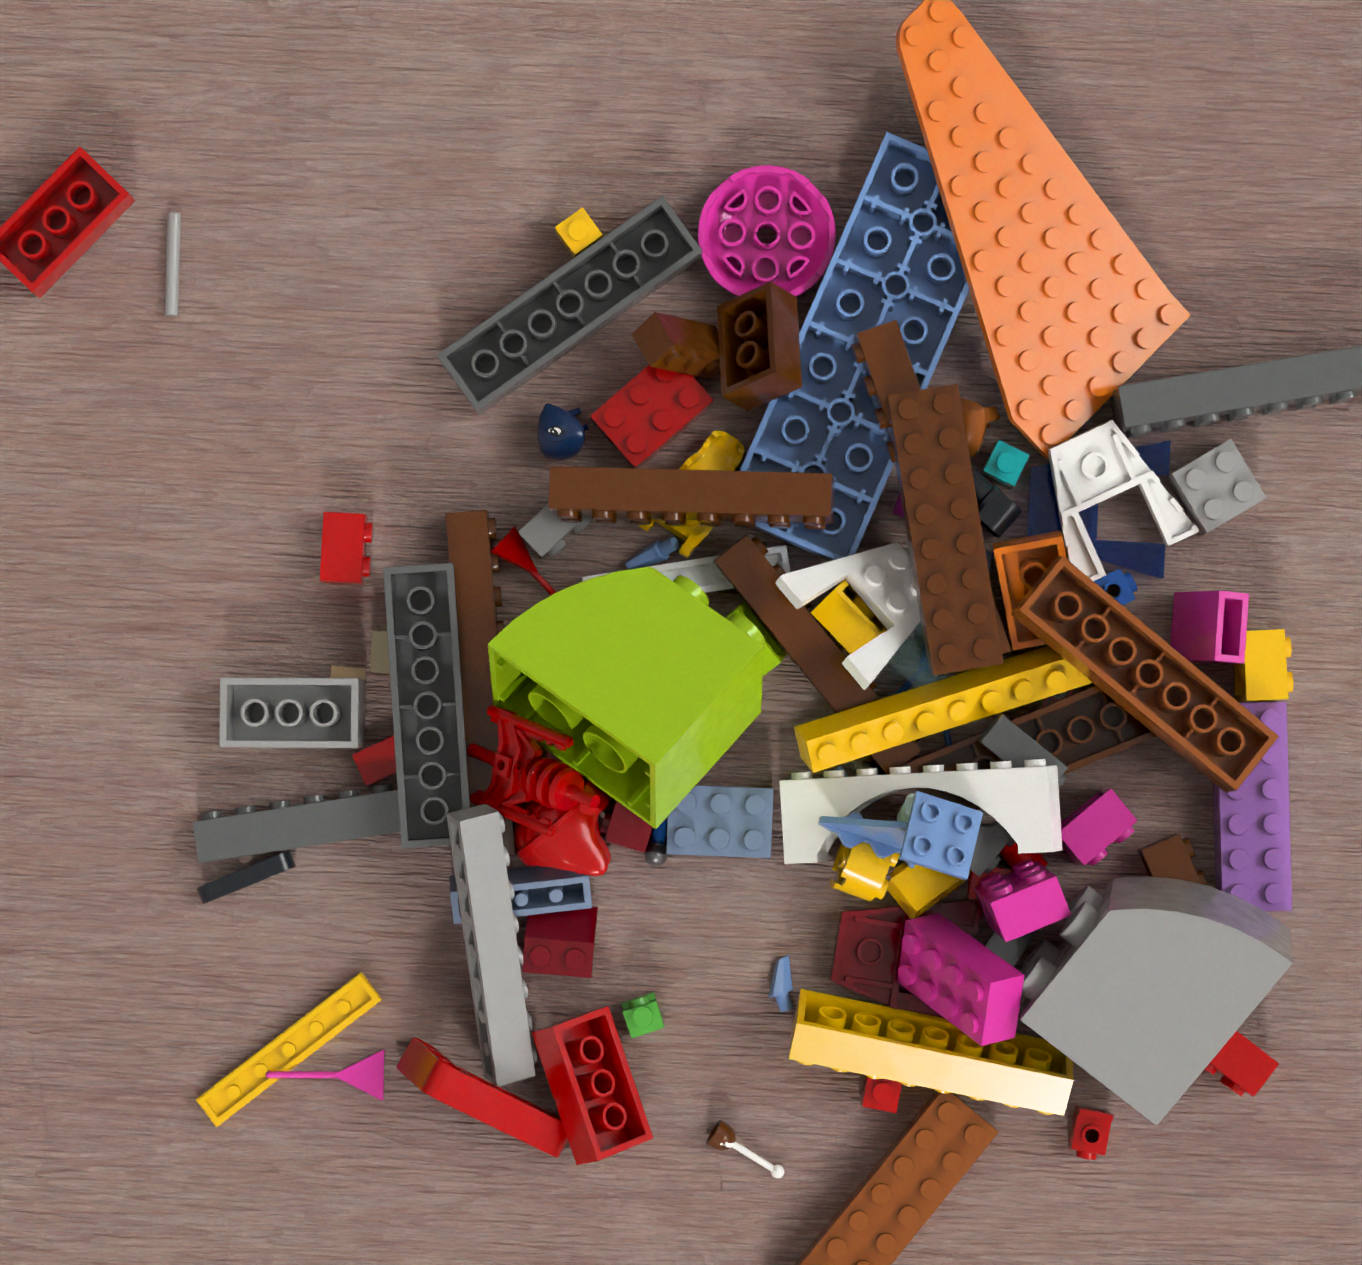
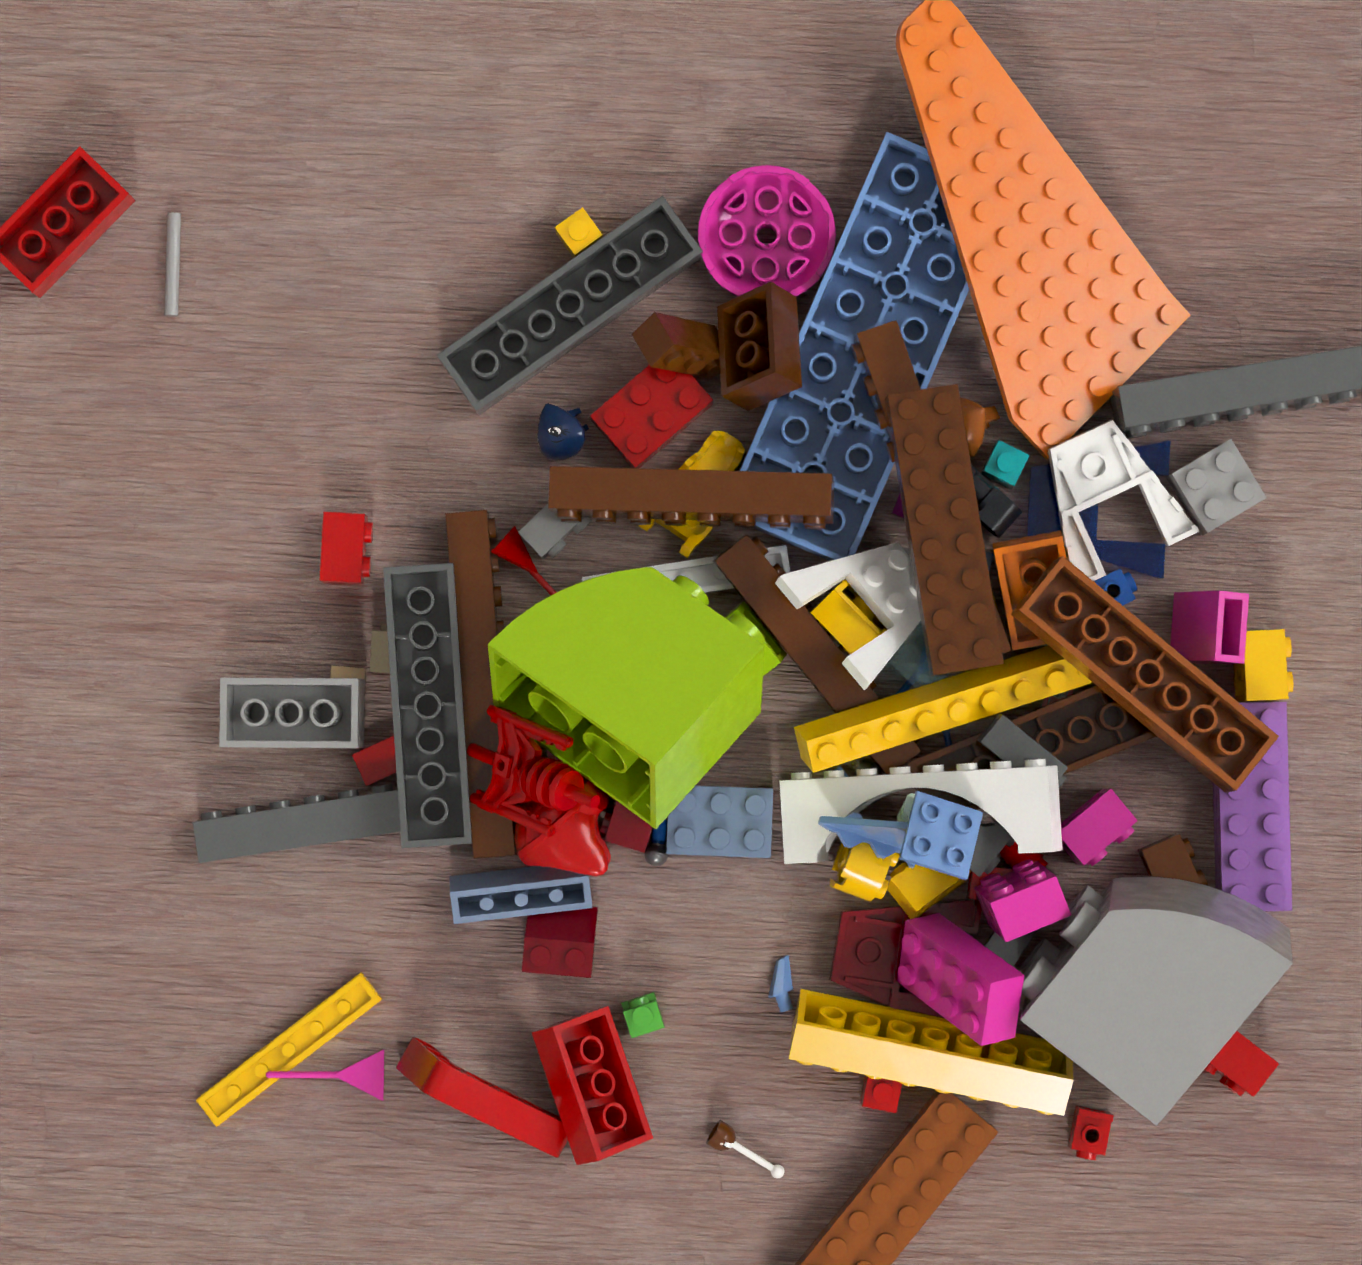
(246, 877): black beam -> none
(492, 944): light grey brick -> none
(654, 553): medium blue bar -> none

